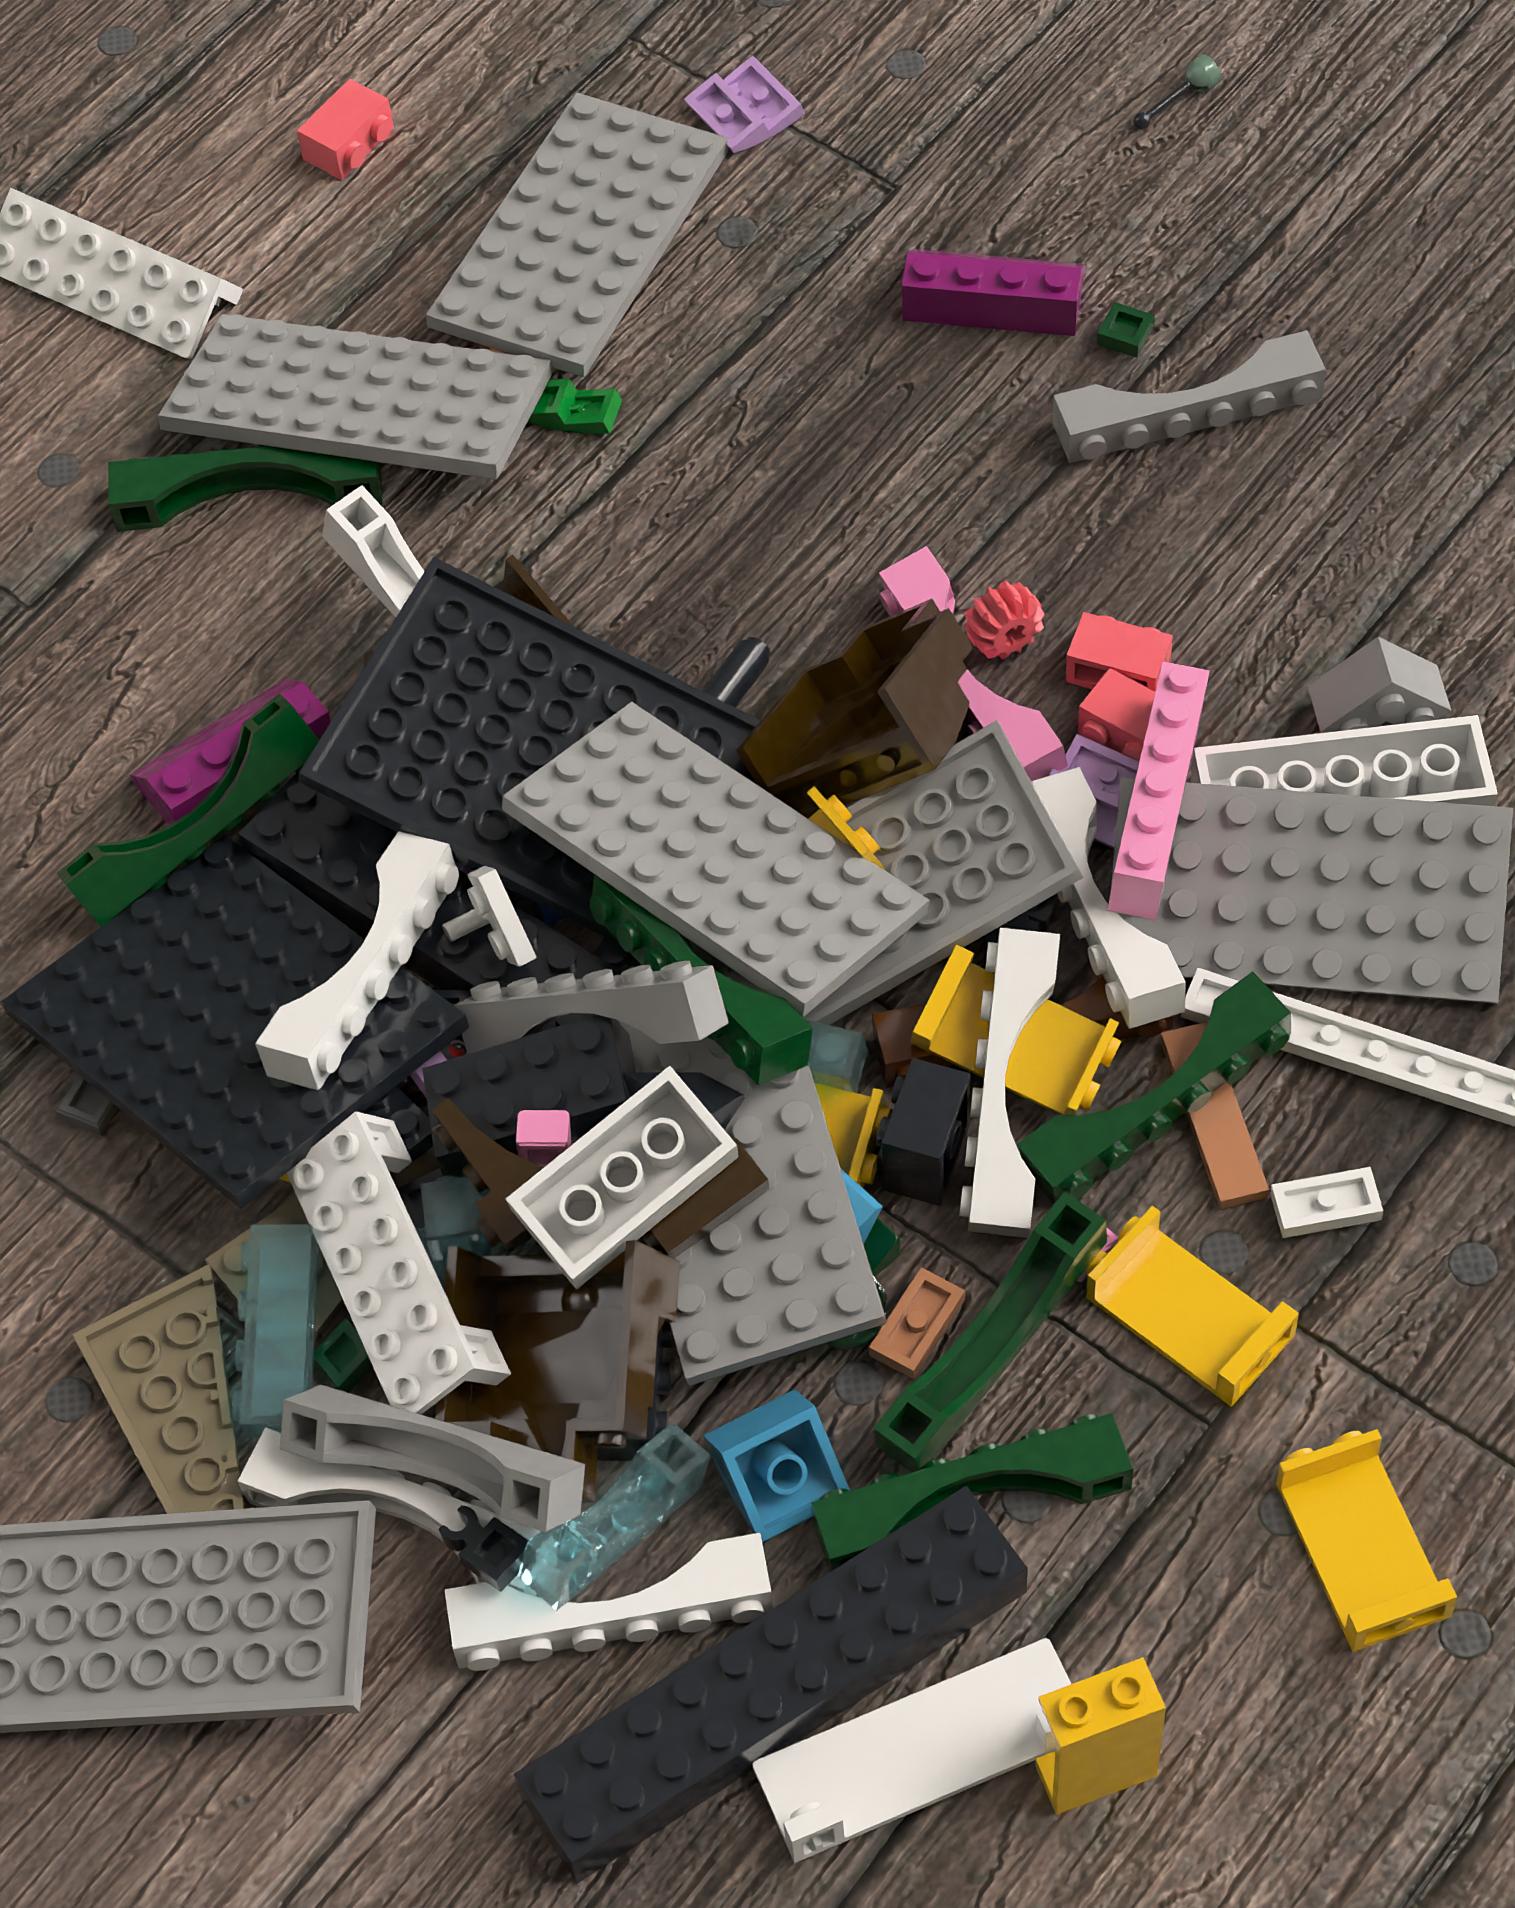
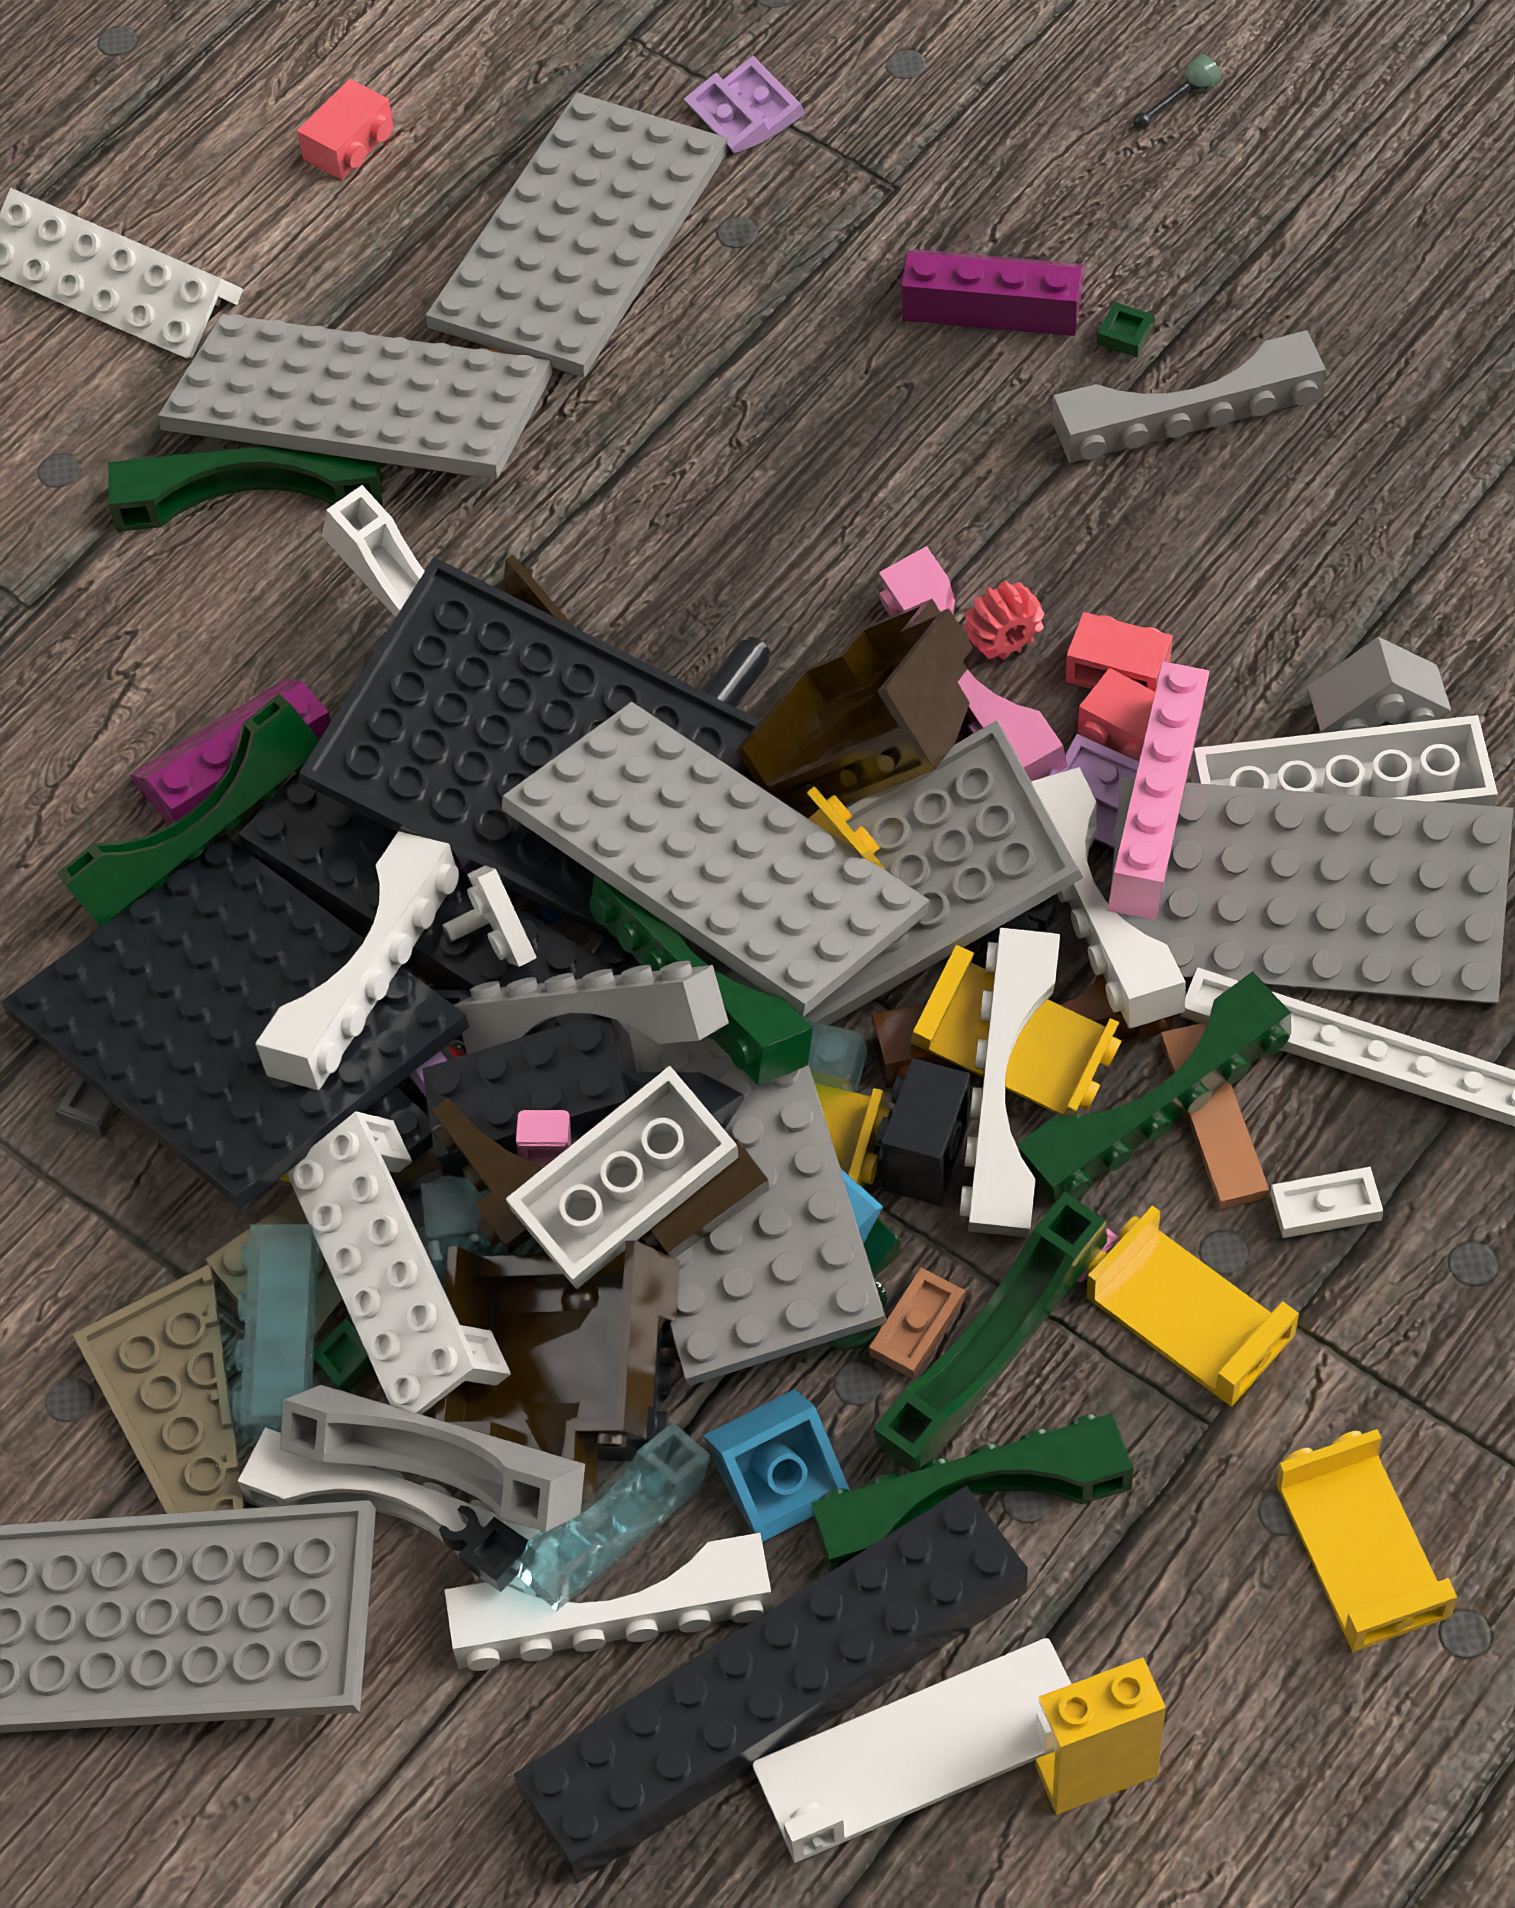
(576, 411): green slope -> none

